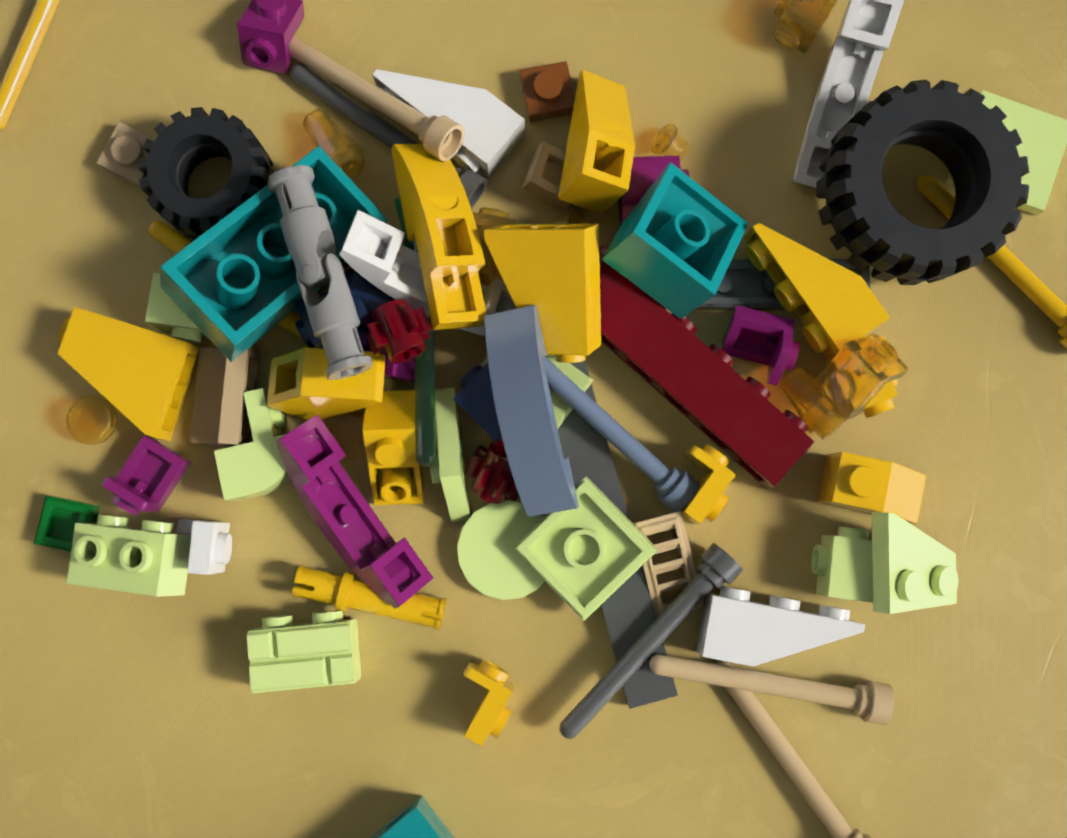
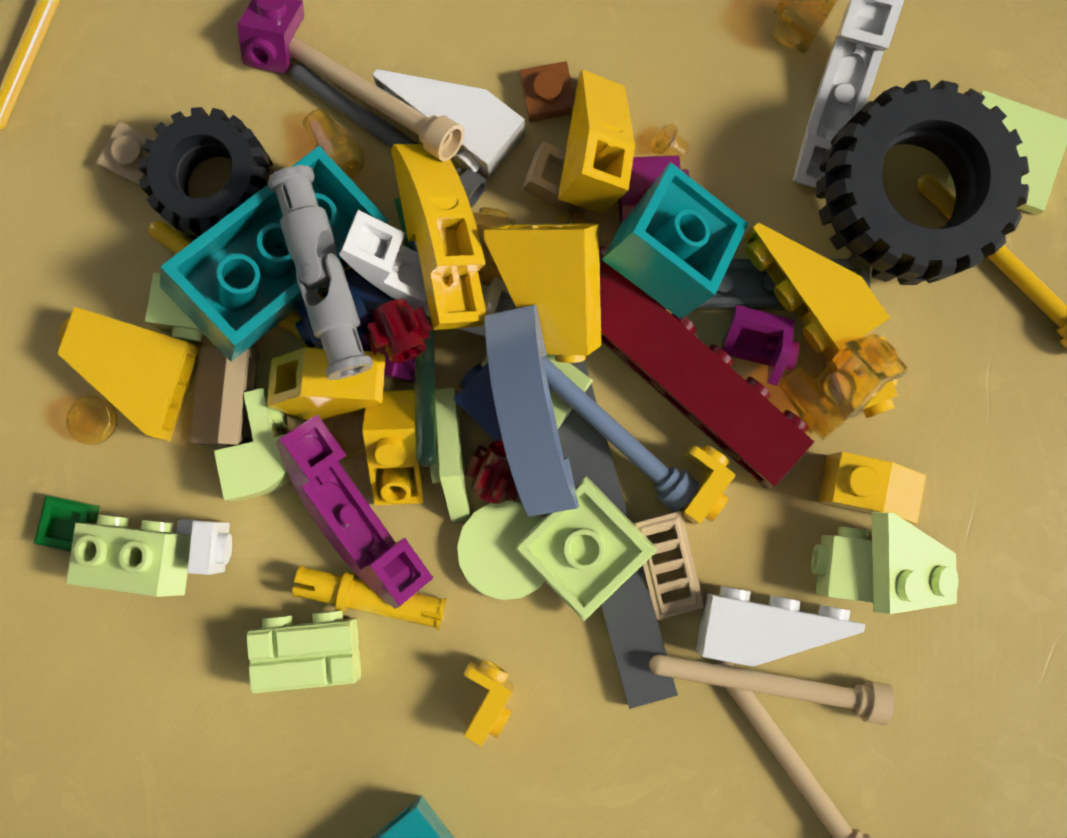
(146, 477): magenta bracket -> none
(715, 570): dark grey piece -> none

